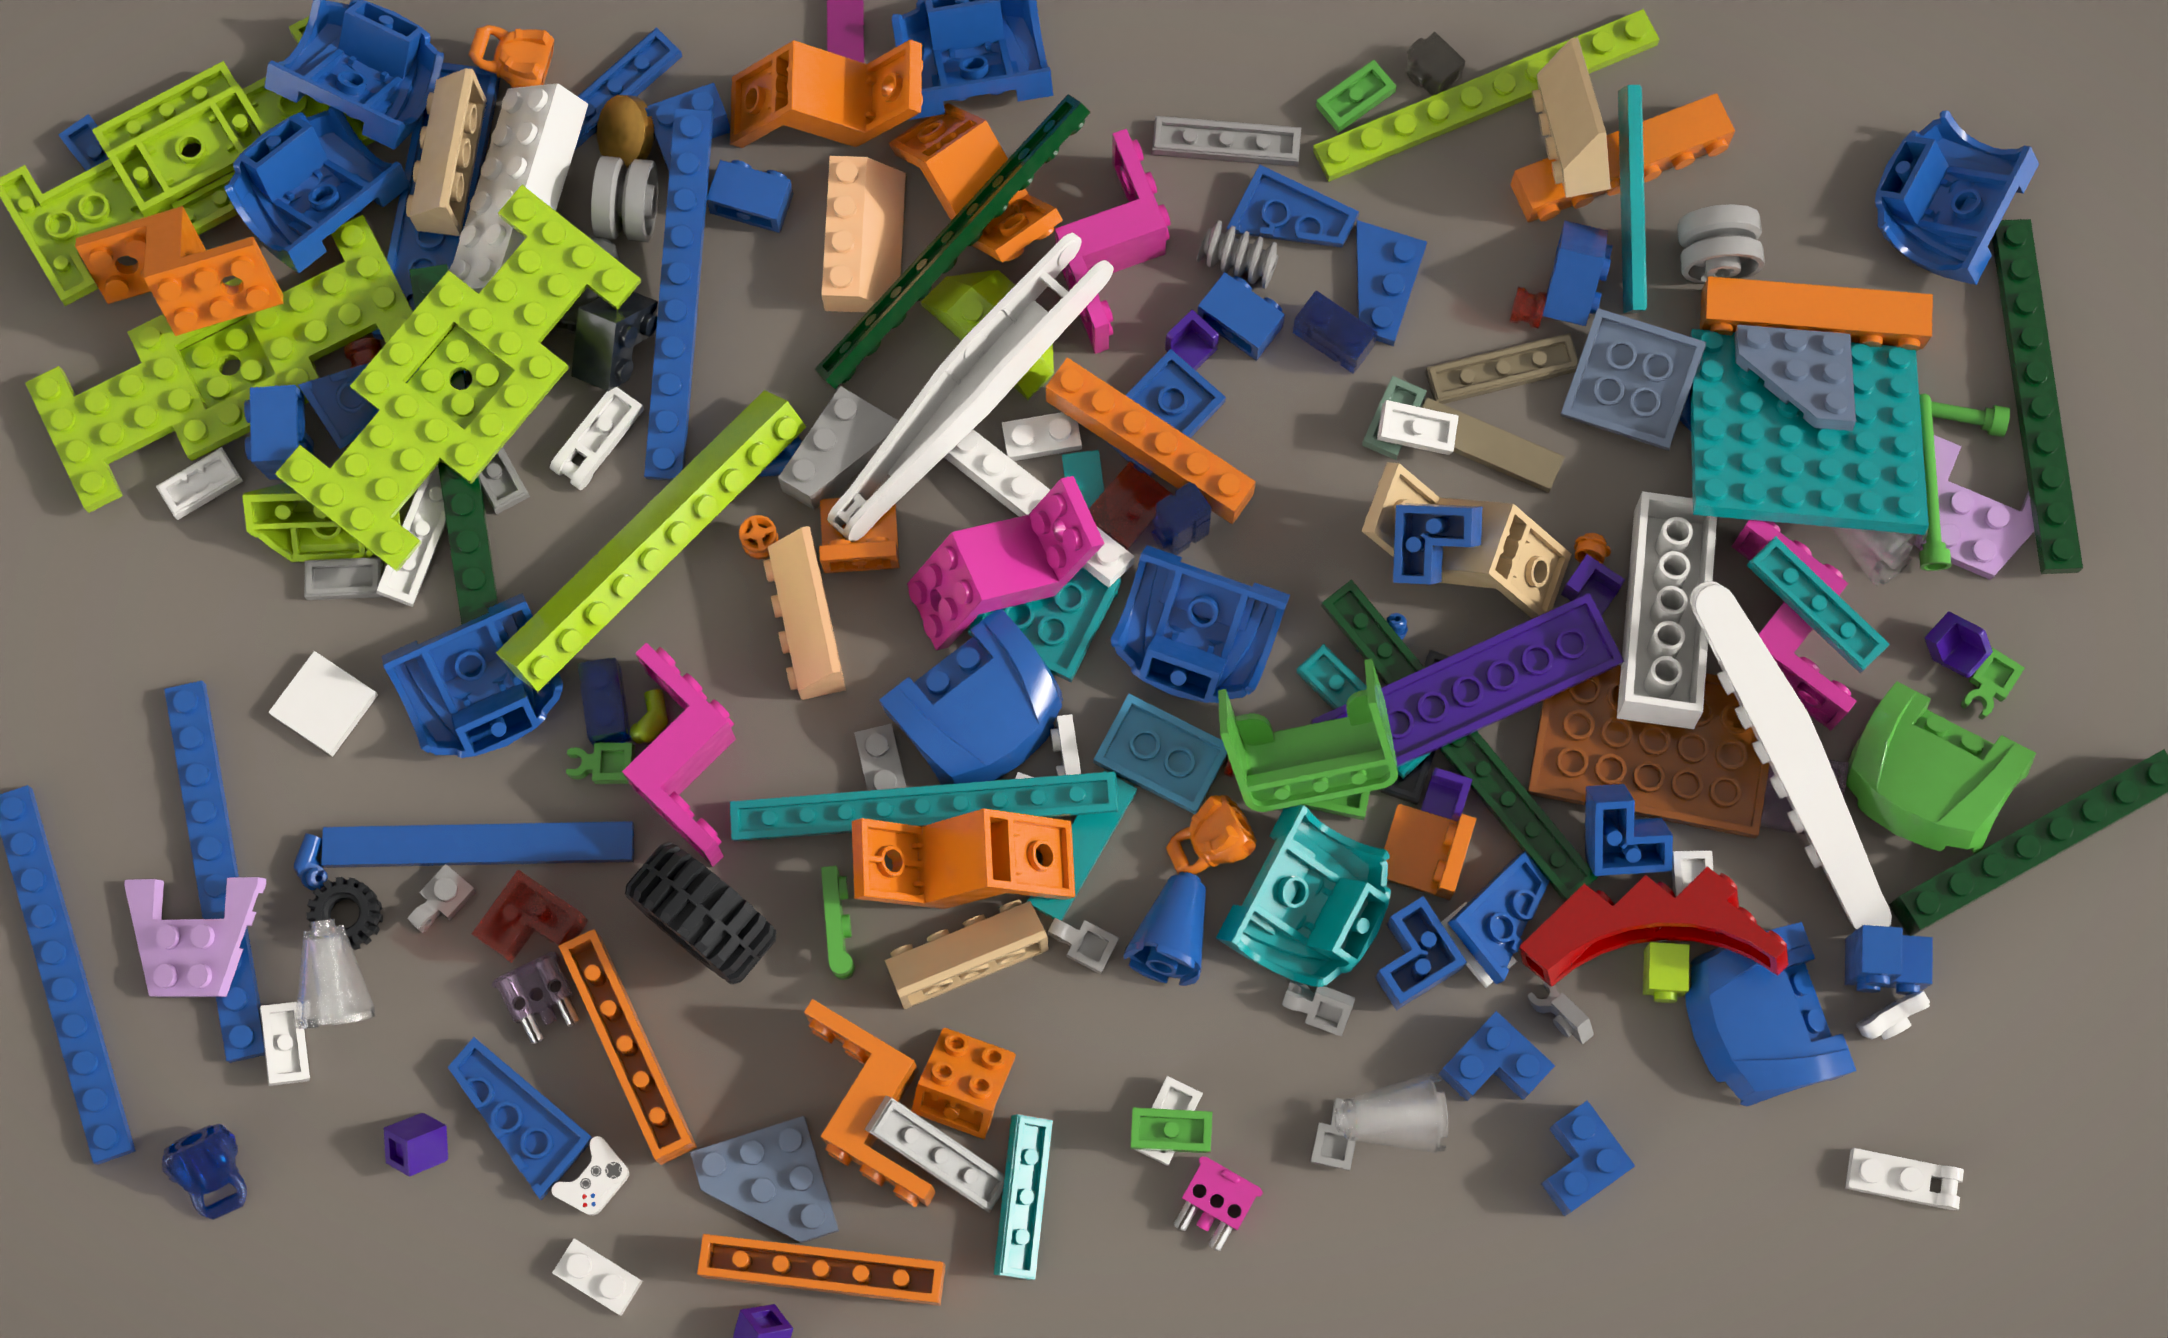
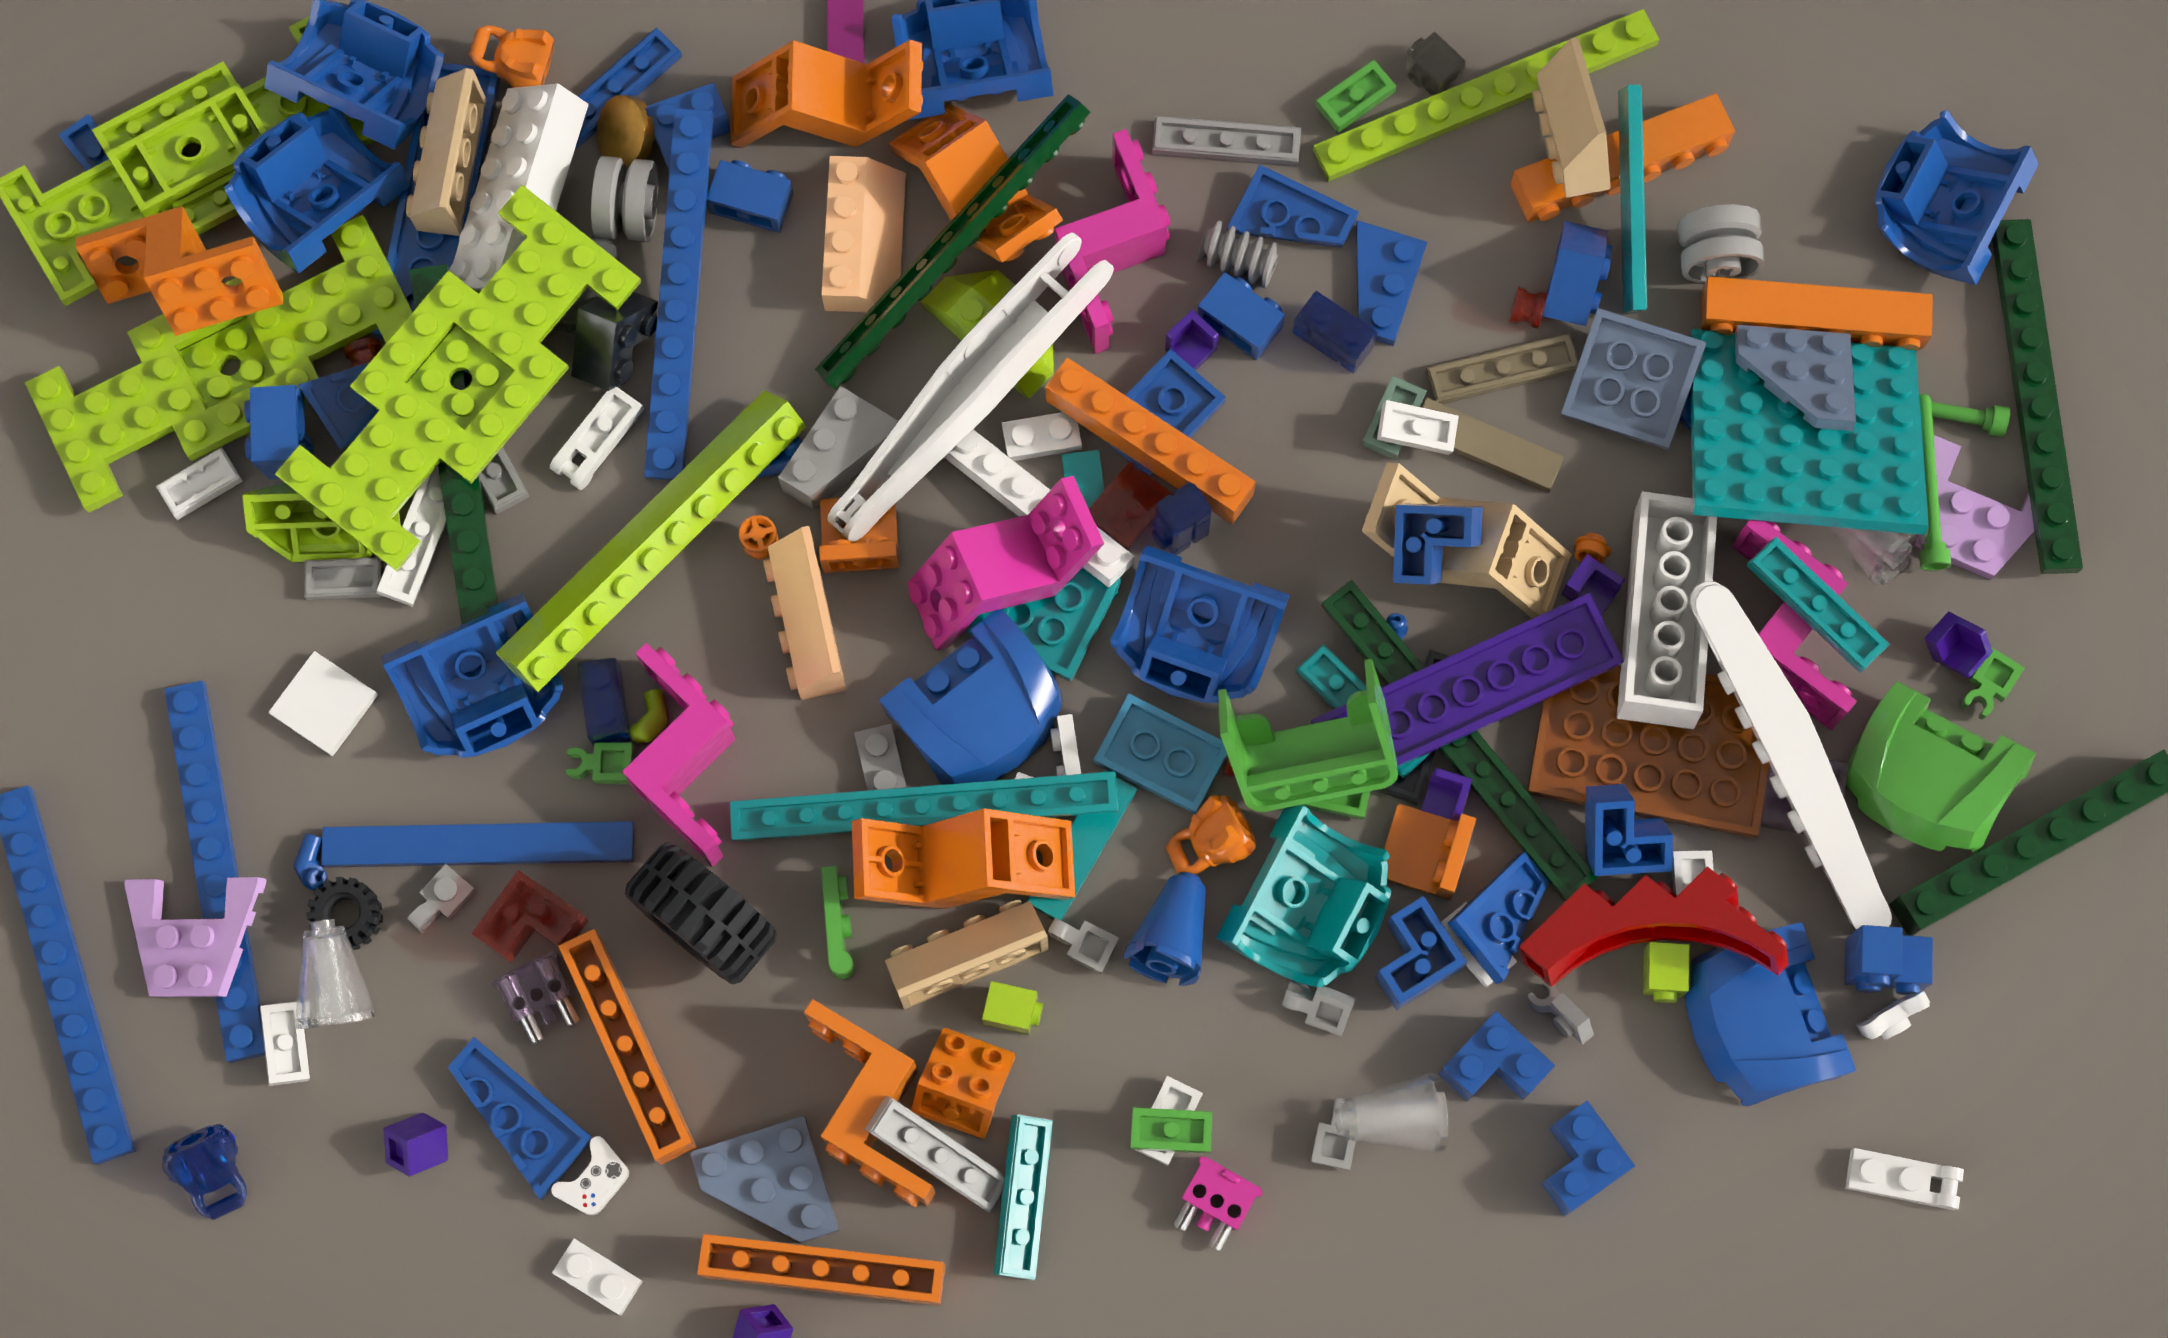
(1012, 1008): none -> lime brick

